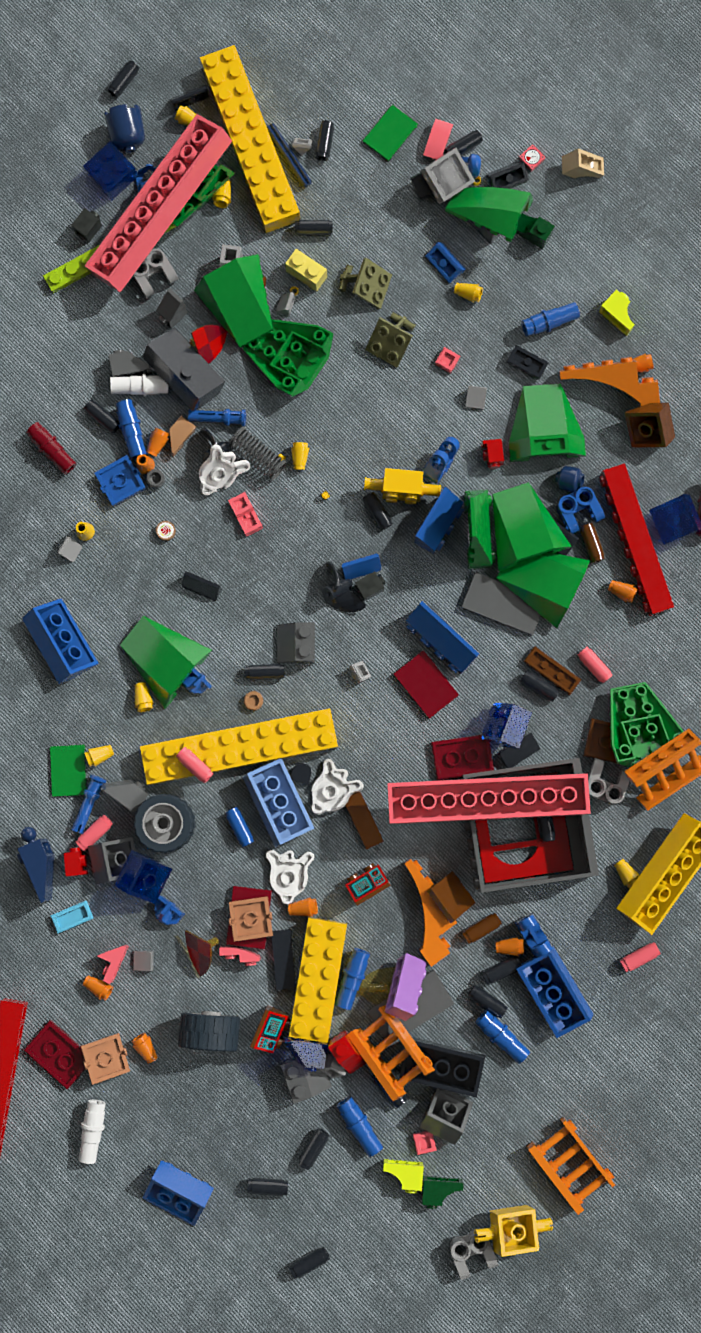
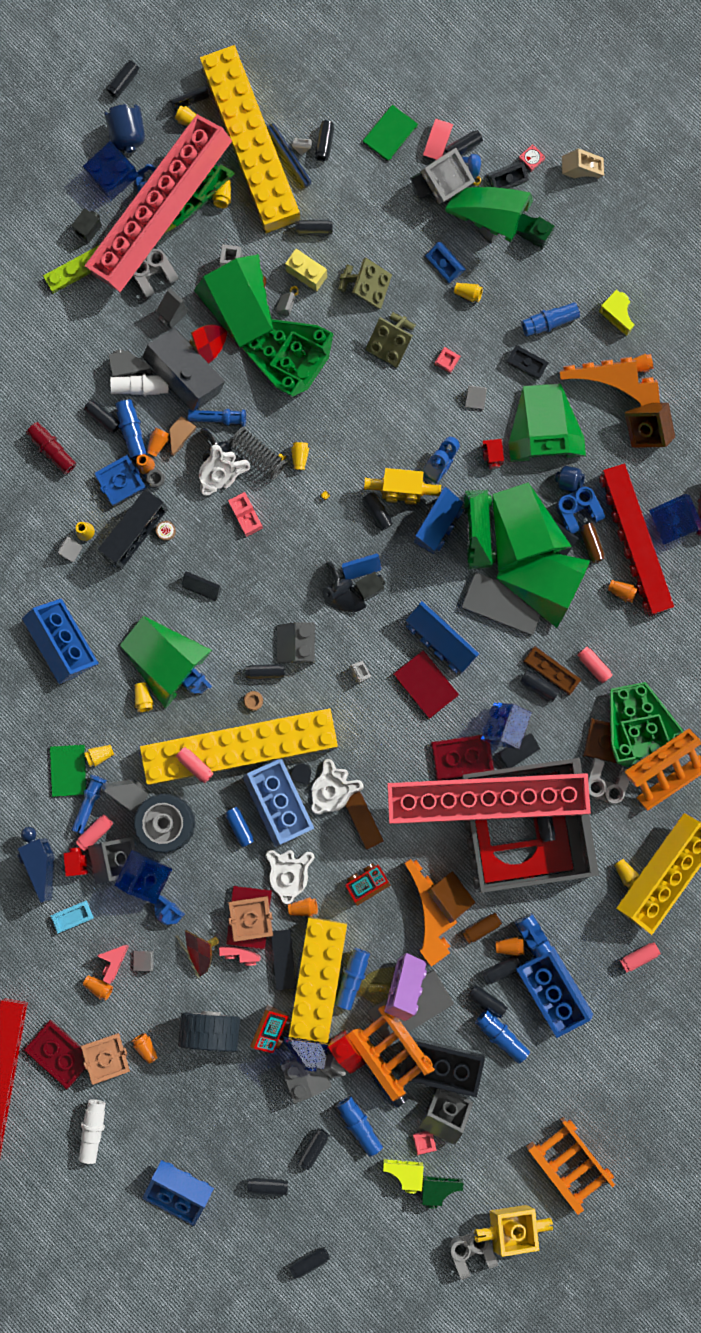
(133, 528): none -> black brick

